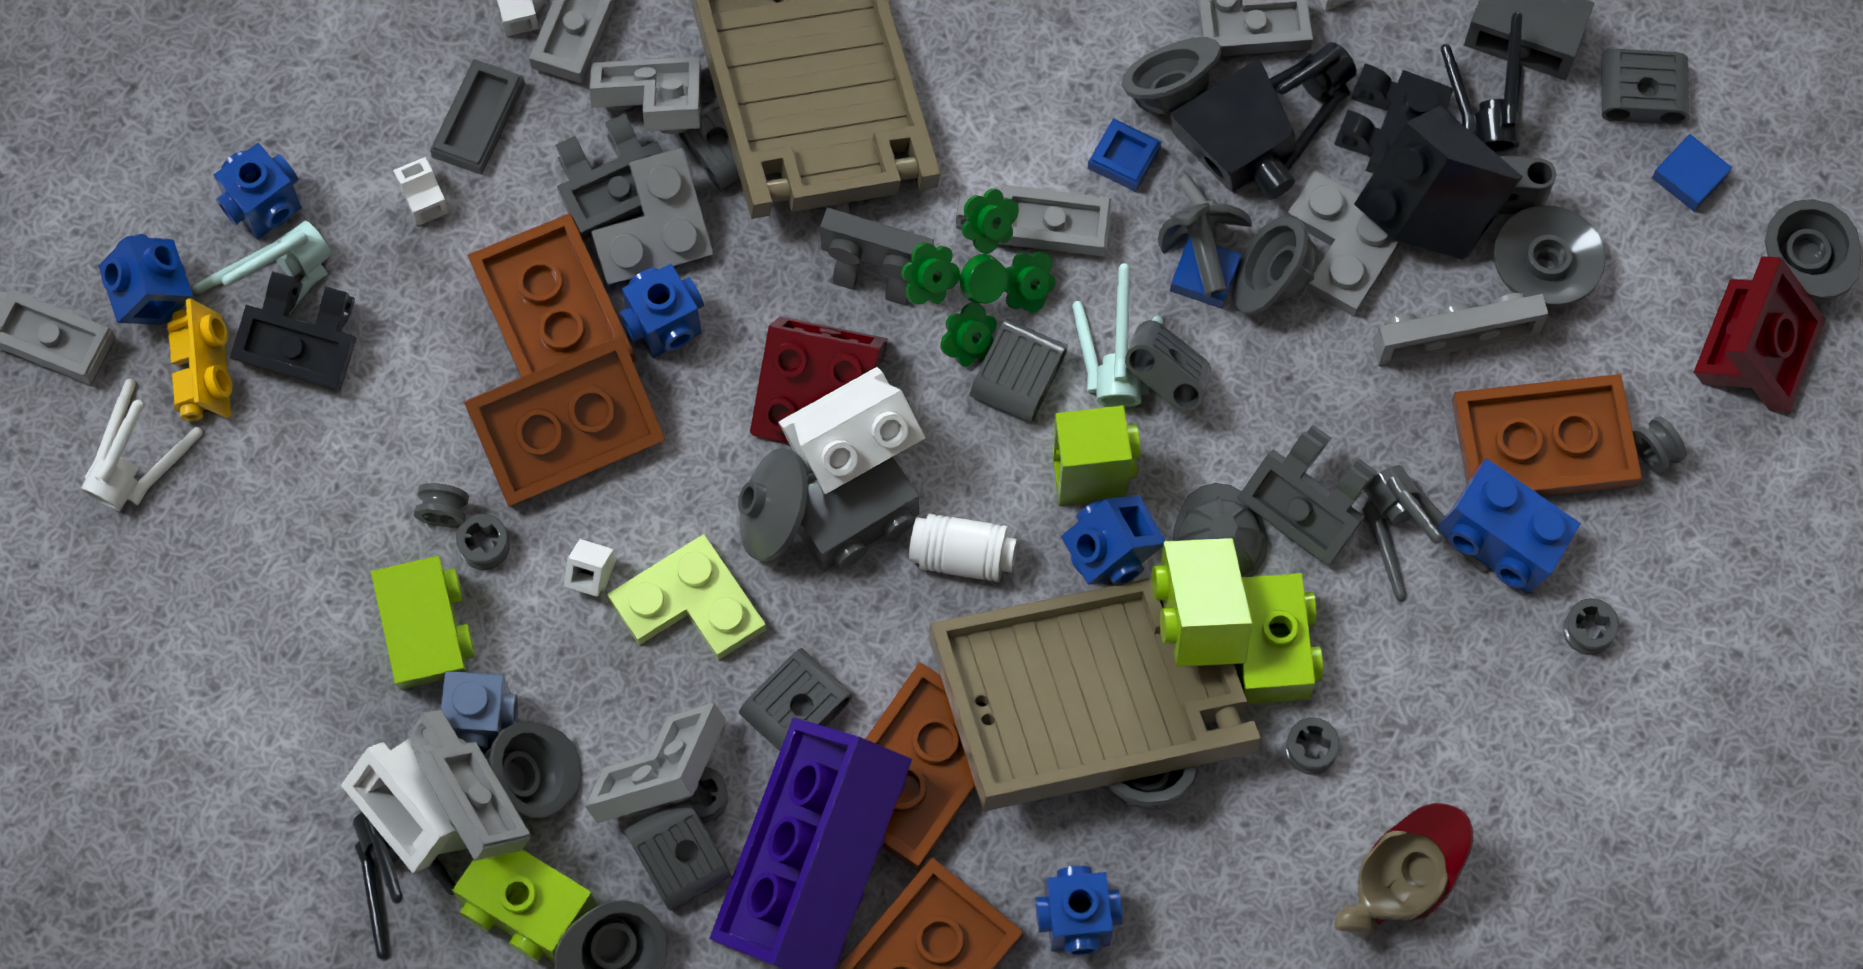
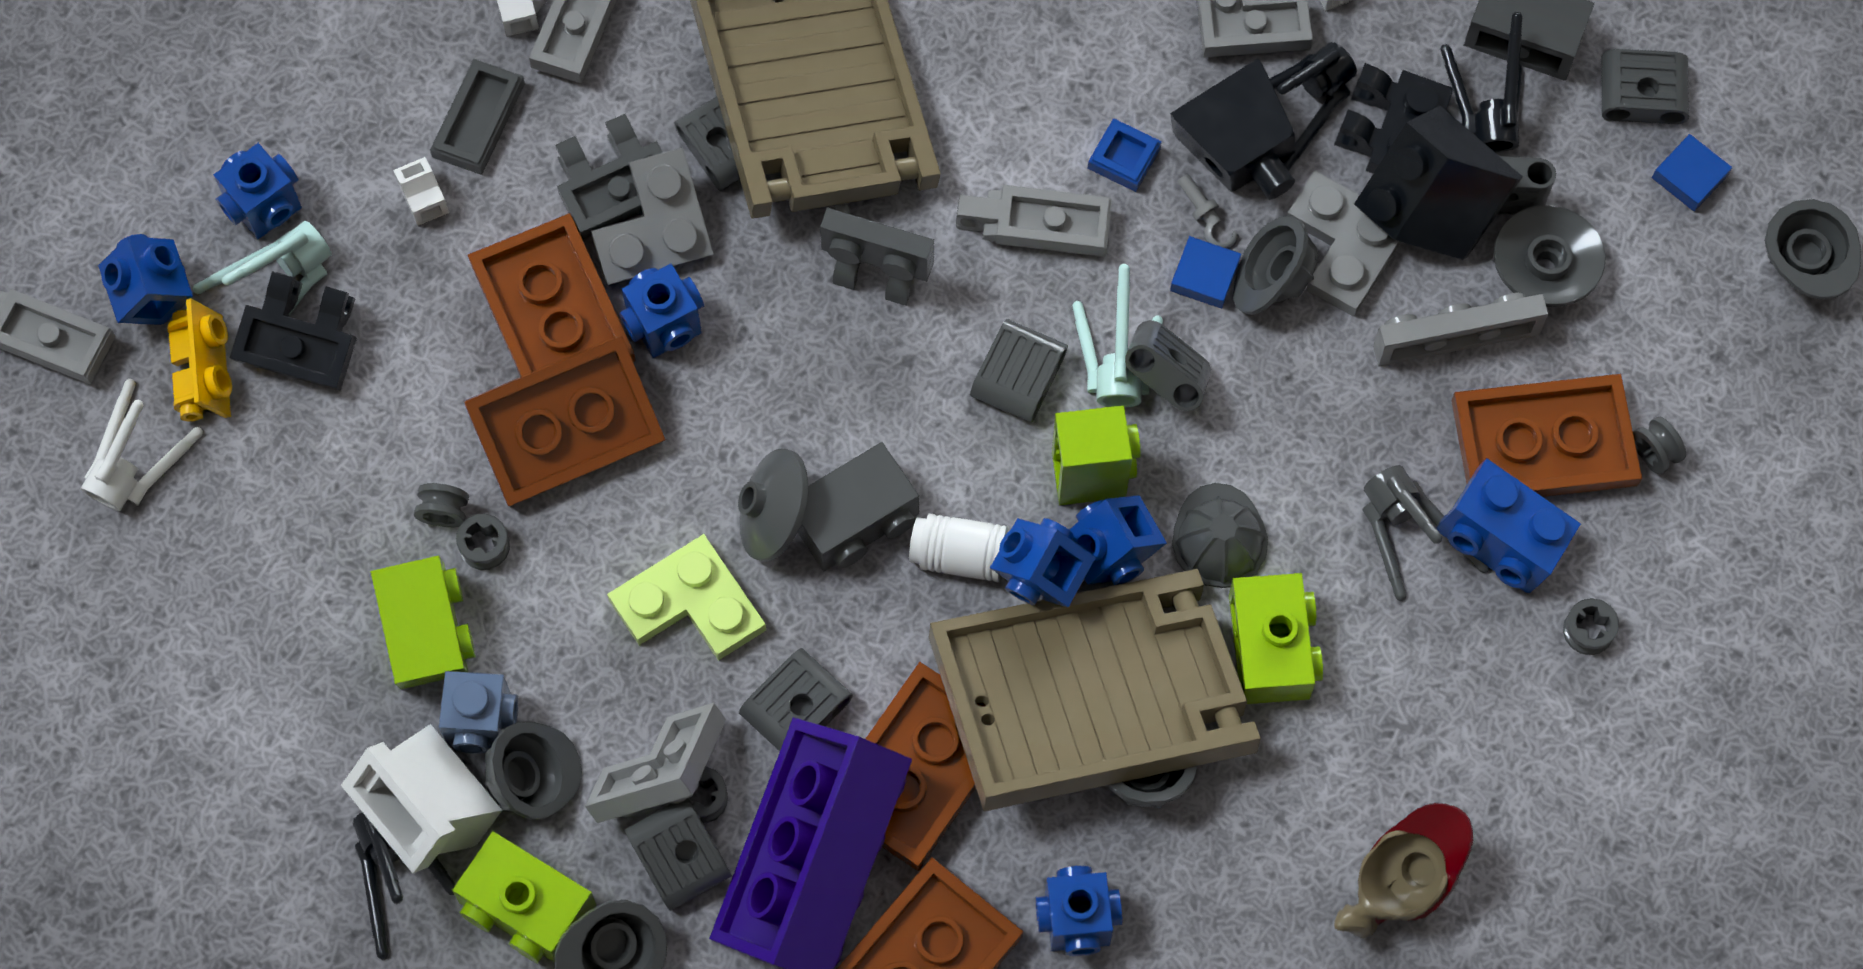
(467, 789): light grey hinge -> none
(593, 558): white piece -> none
(664, 87): light grey plate -> none
(805, 364): dark red bracket -> none
(852, 429): white hips -> none
(981, 278): green plant -> none
(1042, 562): none -> blue brick
(1171, 74): dark grey piece -> none
(1198, 223): dark grey plant -> none
(1202, 602): brick -> none
(1296, 752): dark grey bush -> none
(1301, 505): dark grey plate -> none
(1762, 336): dark red bracket -> none

